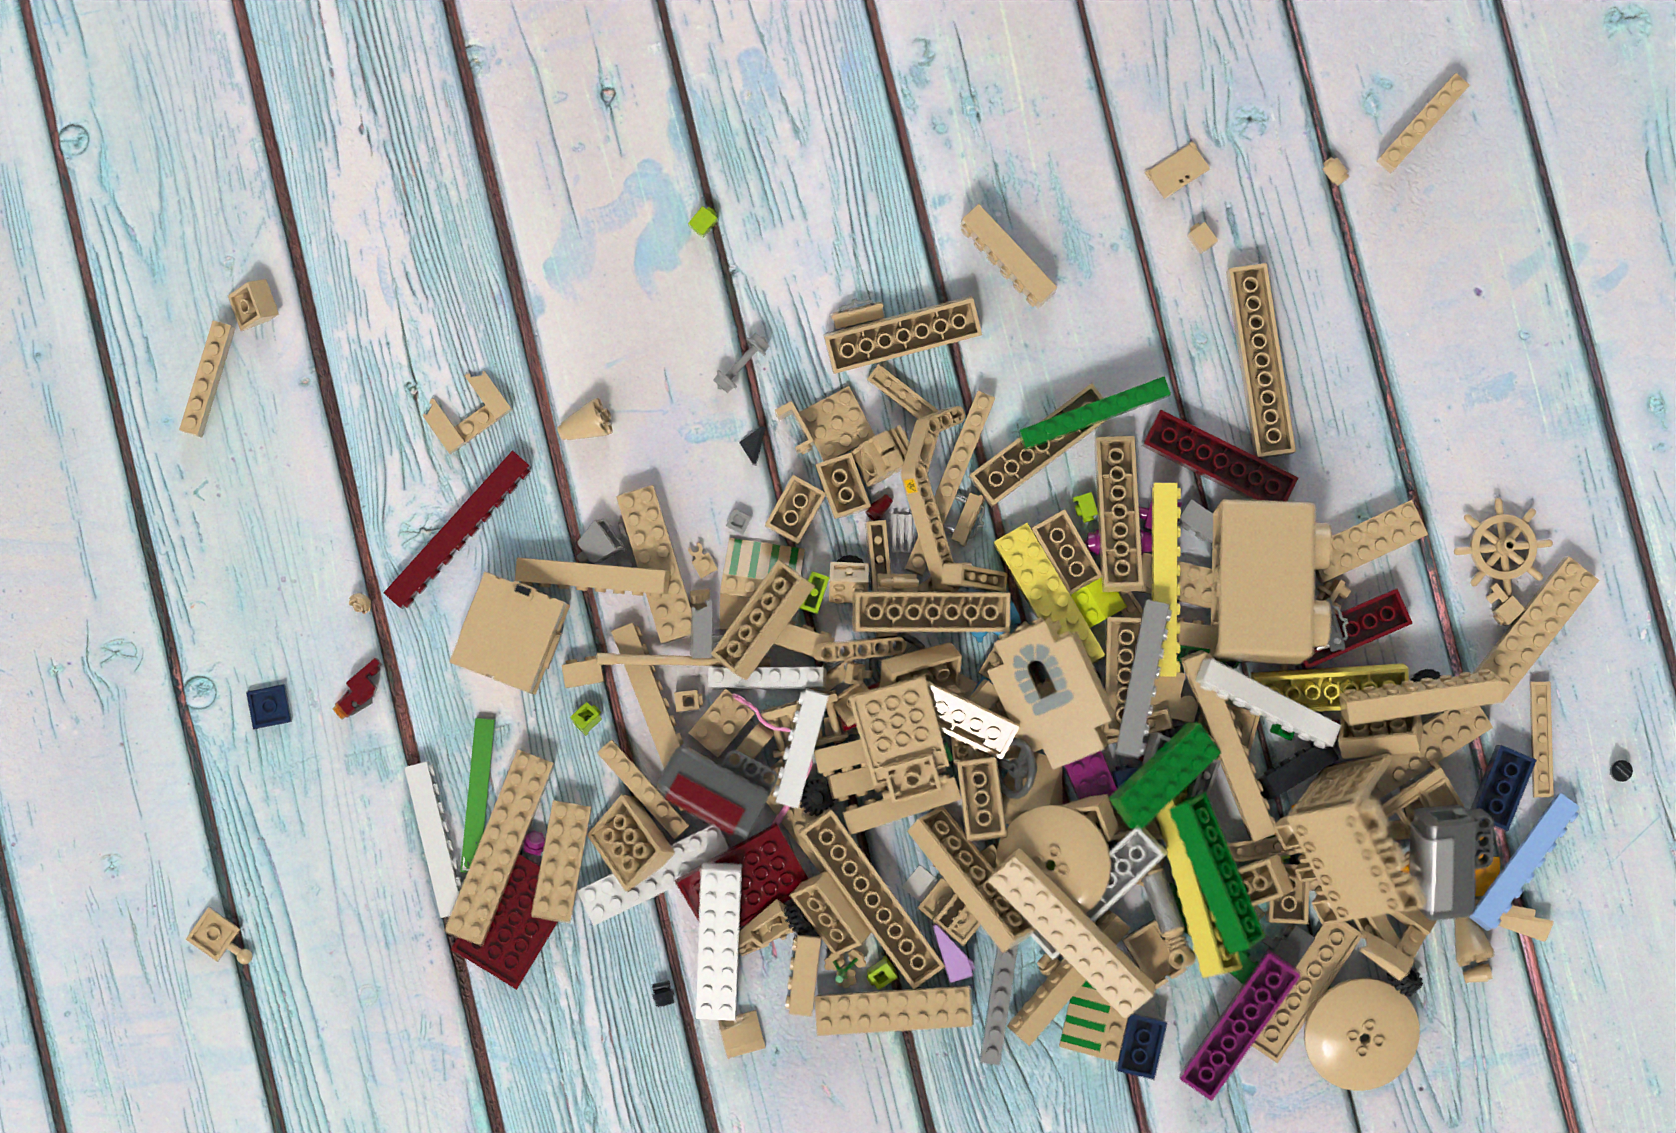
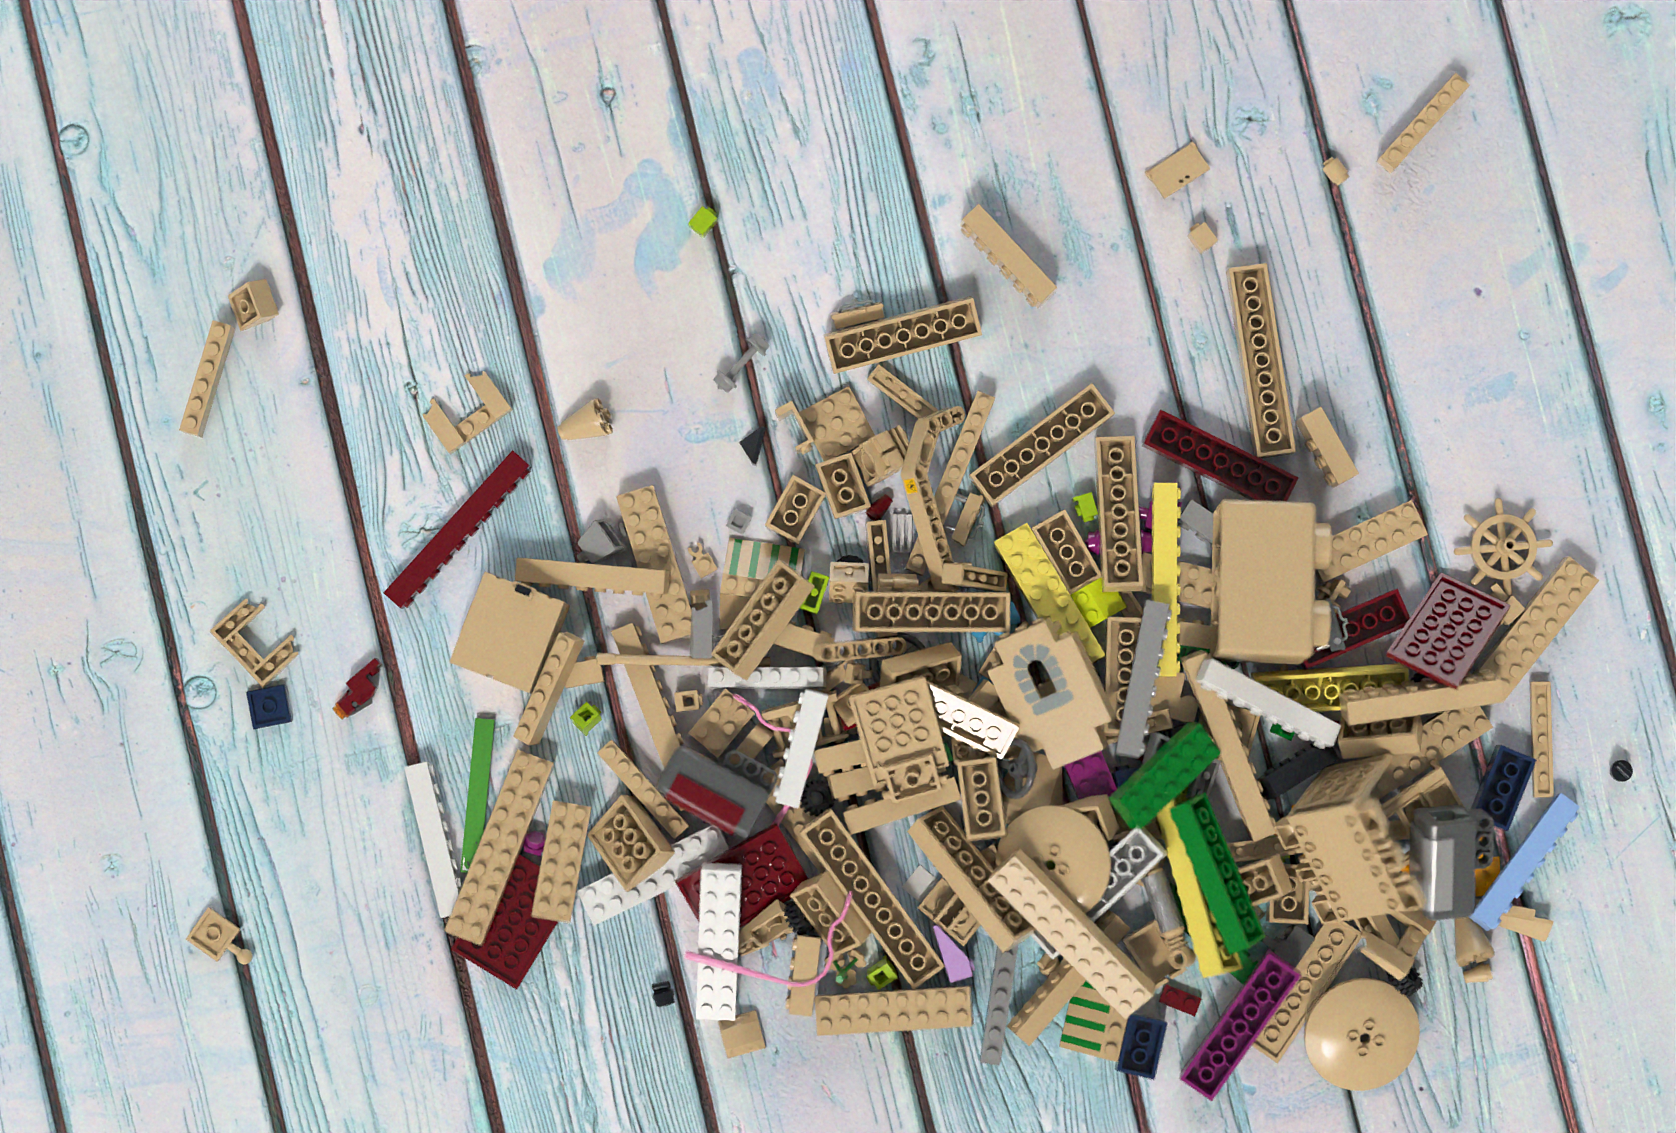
(228, 635): none -> tan wedge
(360, 603): tan plate -> none
(548, 688): none -> tan brick
(742, 970): none -> bright pink piece
(1094, 413): green brick -> none
(1180, 1000): none -> dark red piece
(1326, 447): none -> tan brick
(1448, 631): none -> plate

